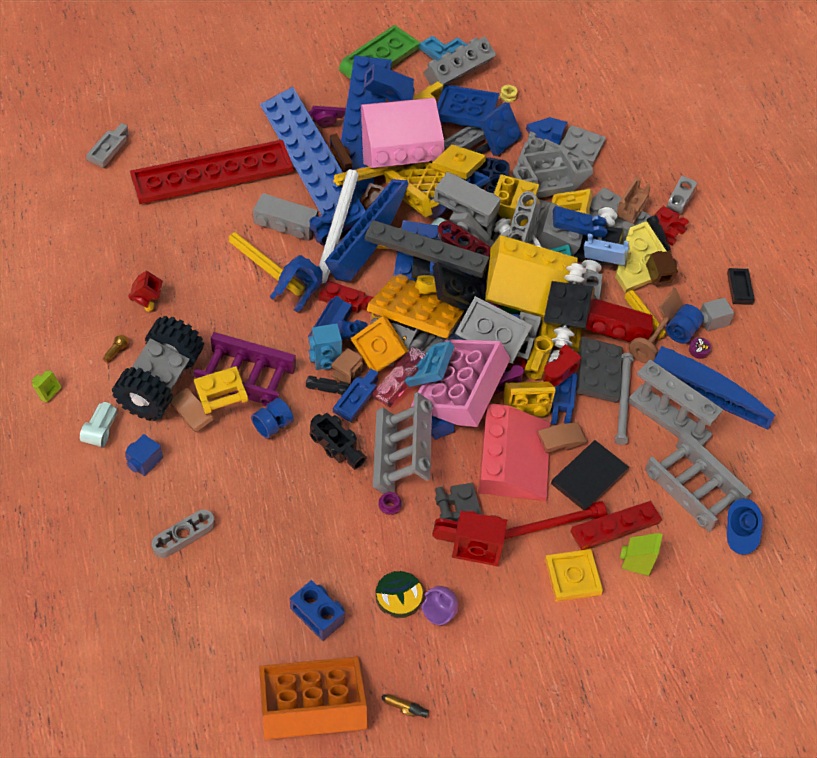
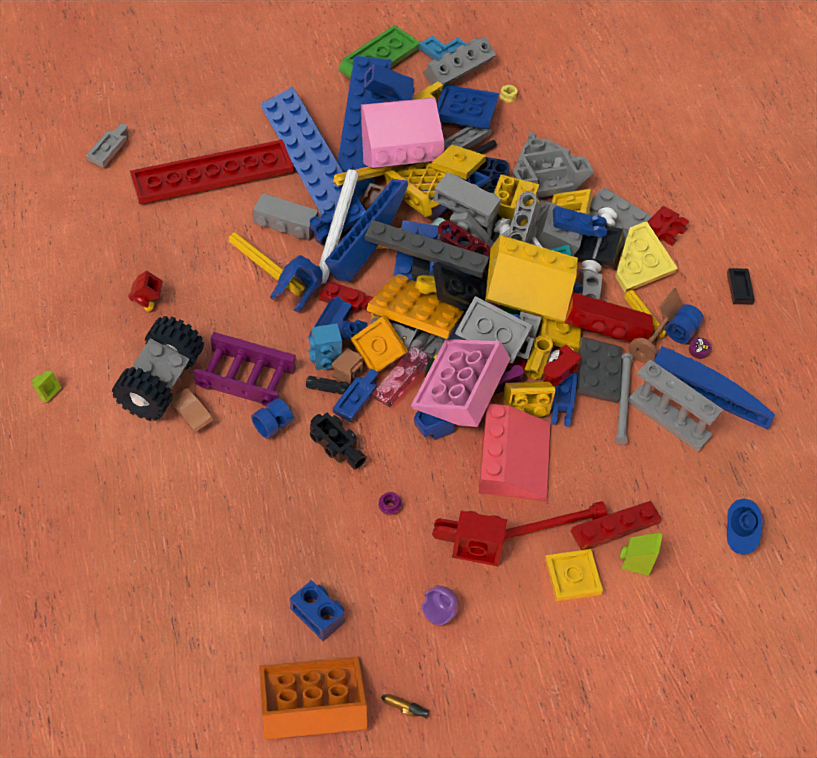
(97, 430): light aqua piece -> none
(120, 343): pearl gold piece -> none
(143, 455): blue brick -> none
(201, 530): light grey beam -> none
(218, 385): yellow plate -> none
(326, 116): magenta piece -> none
(340, 152): reddish brown plate -> none
(386, 444): light grey fence -> none
(399, 594): tile -> none
(433, 365): dark azure wing -> none
(462, 497): dark grey plate -> none
(500, 128): blue plate -> none
(549, 129): blue plate -> none
(561, 436): nougat slope -> none
(569, 305): black plate -> none
(583, 143): light grey plate -> none
(590, 475): black tile -> none
(606, 251): light blue hinge -> none
(633, 201): nougat hinge -> none
(653, 221): black axle -> none
(662, 267): reddish brown brick -> none
(681, 195): light grey leg -> none
(709, 466): light grey fence -> none
(716, 314): light grey brick -> none

